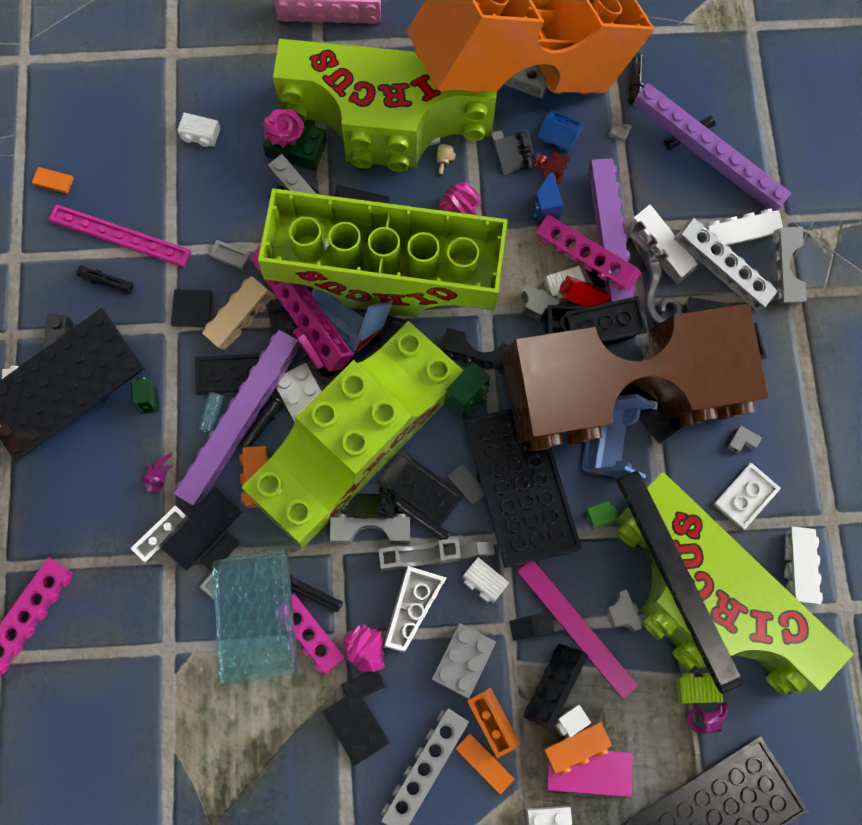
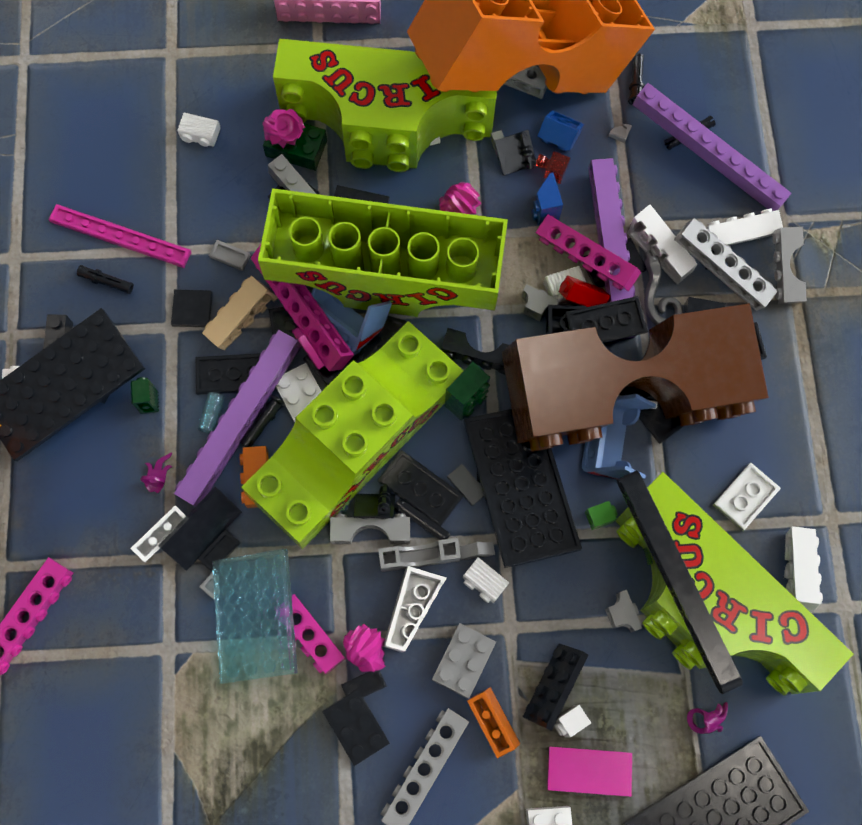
(52, 180): orange tile -> none
(315, 594): black axle -> none
(444, 155): tan piece -> none
(485, 763): orange tile -> none
(532, 626): black slope -> none
(577, 629): dark pink tile -> none
(577, 748): orange brick -> none
(697, 689): lime brick -> none
(743, 437): light grey piece -> none

